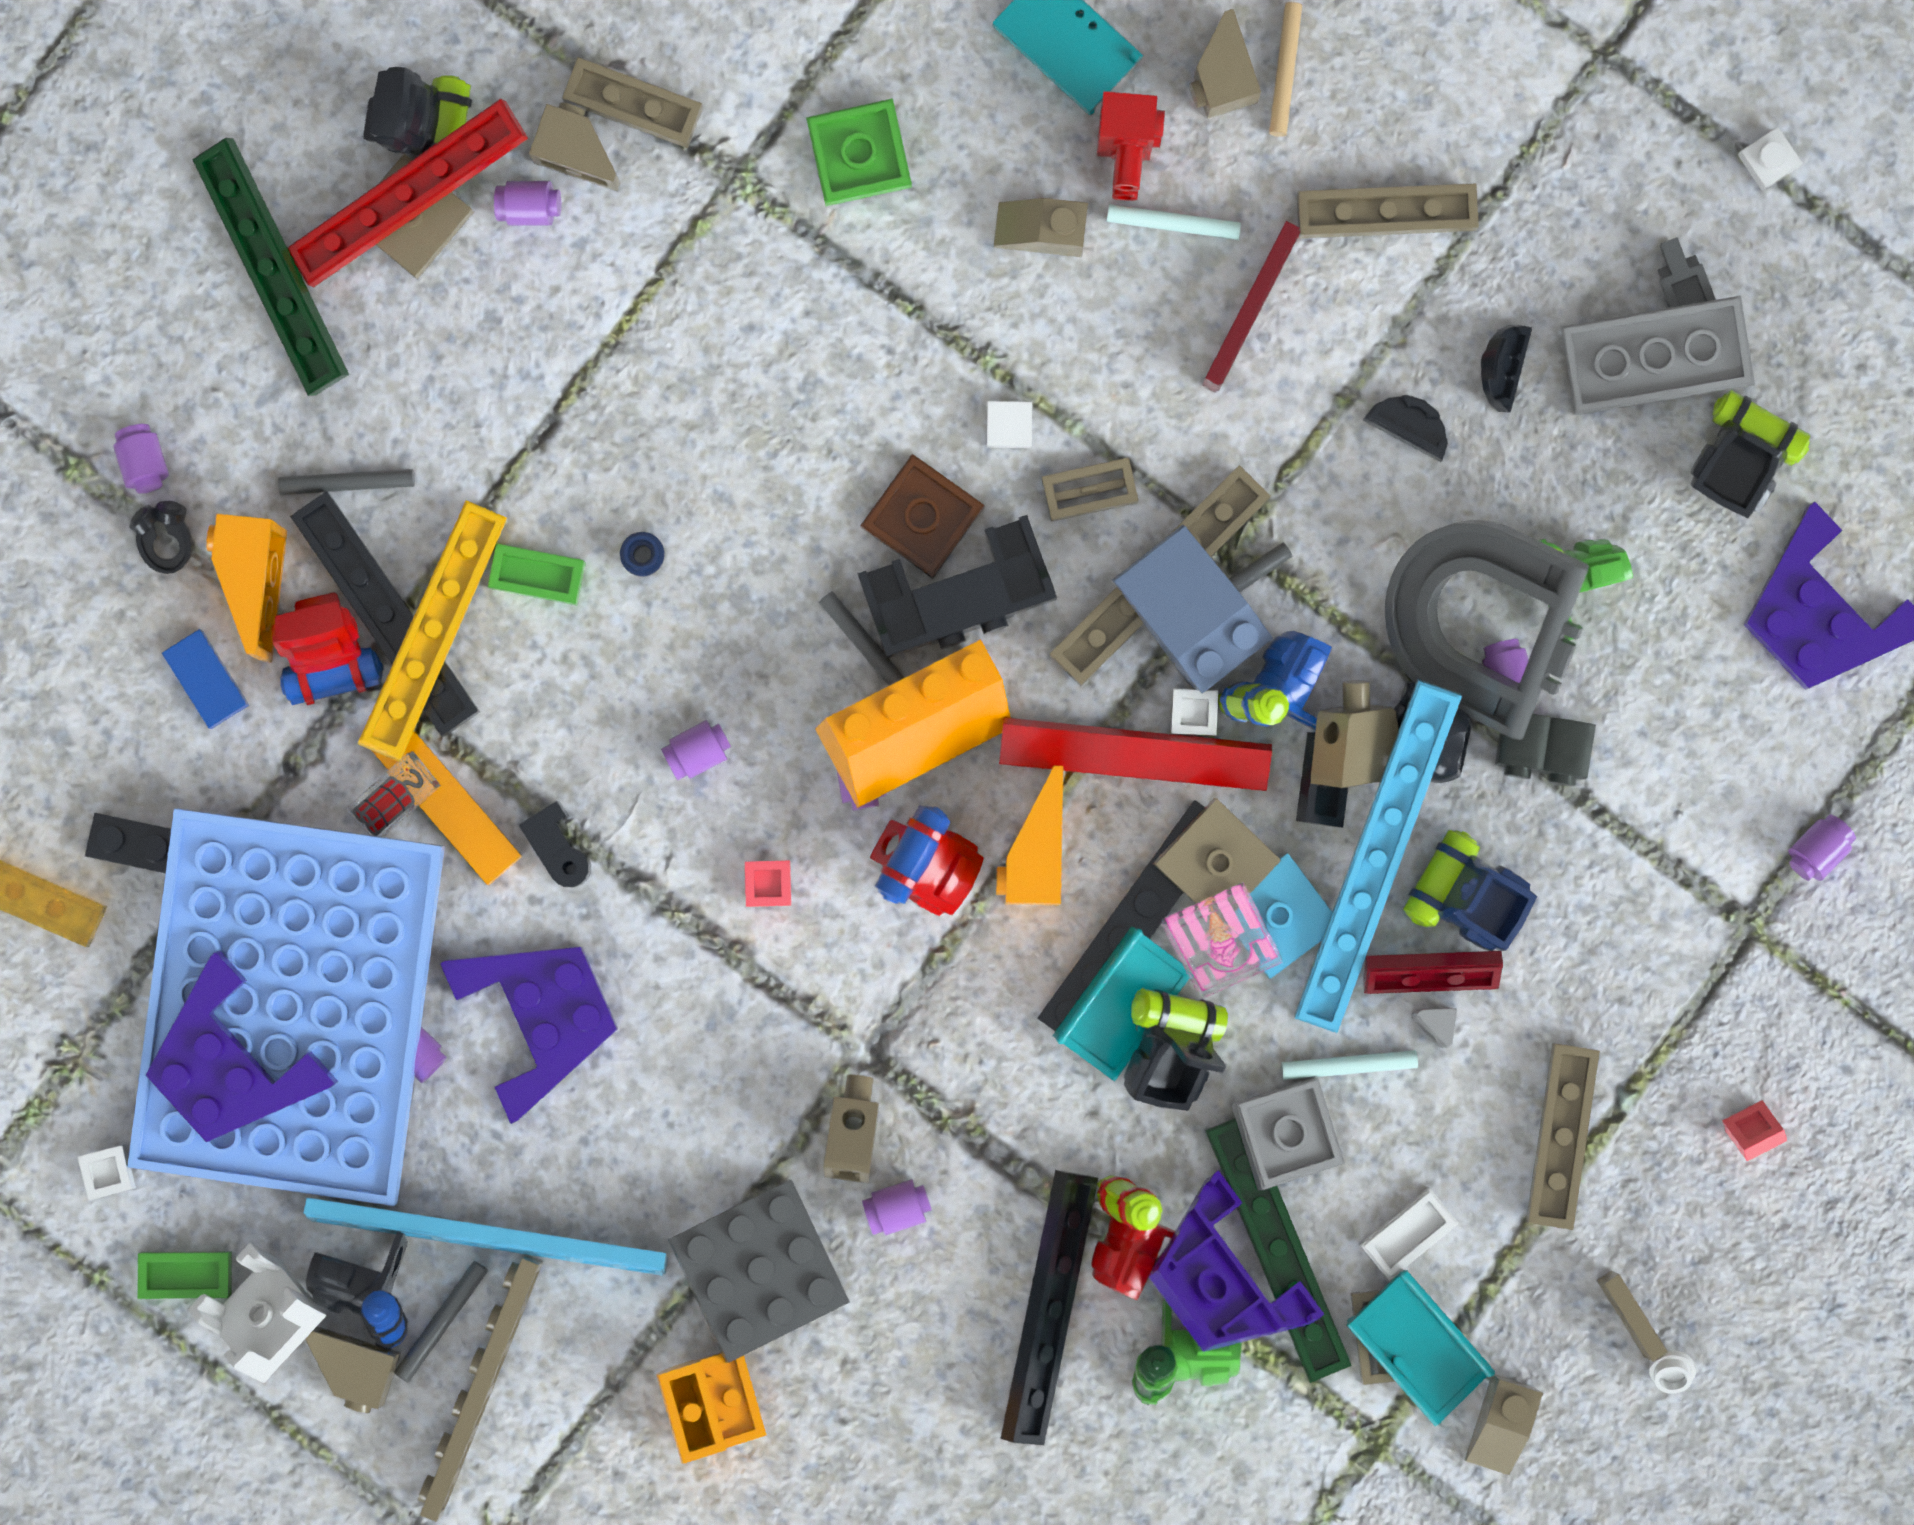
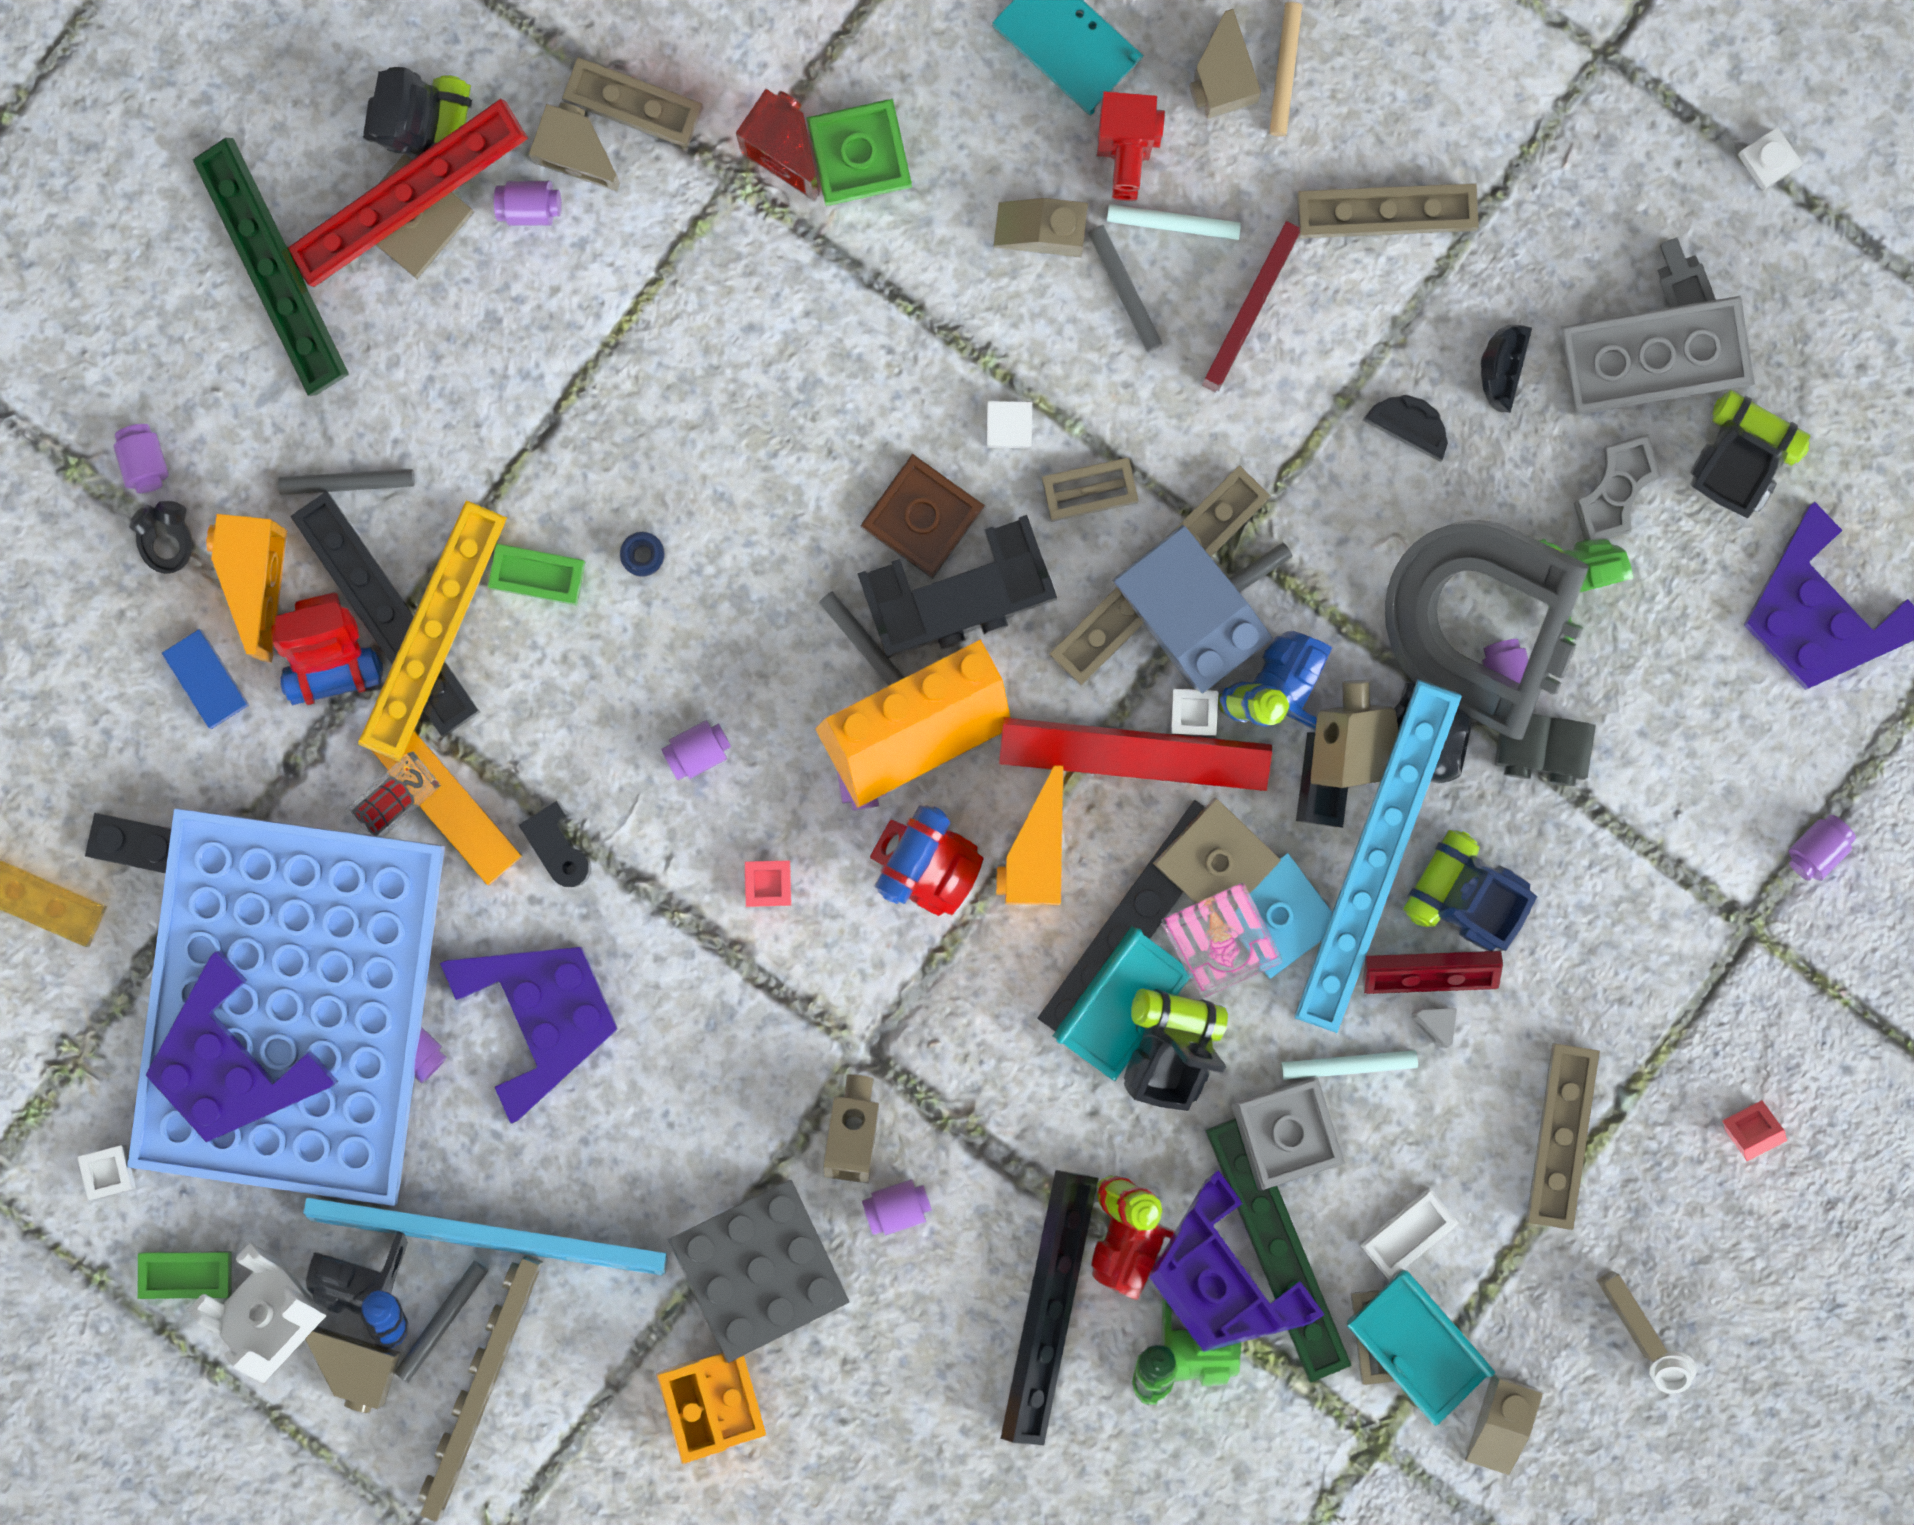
(778, 141): none -> clear red slope
(1125, 288): none -> dark grey bar
(1626, 471): none -> light grey tile

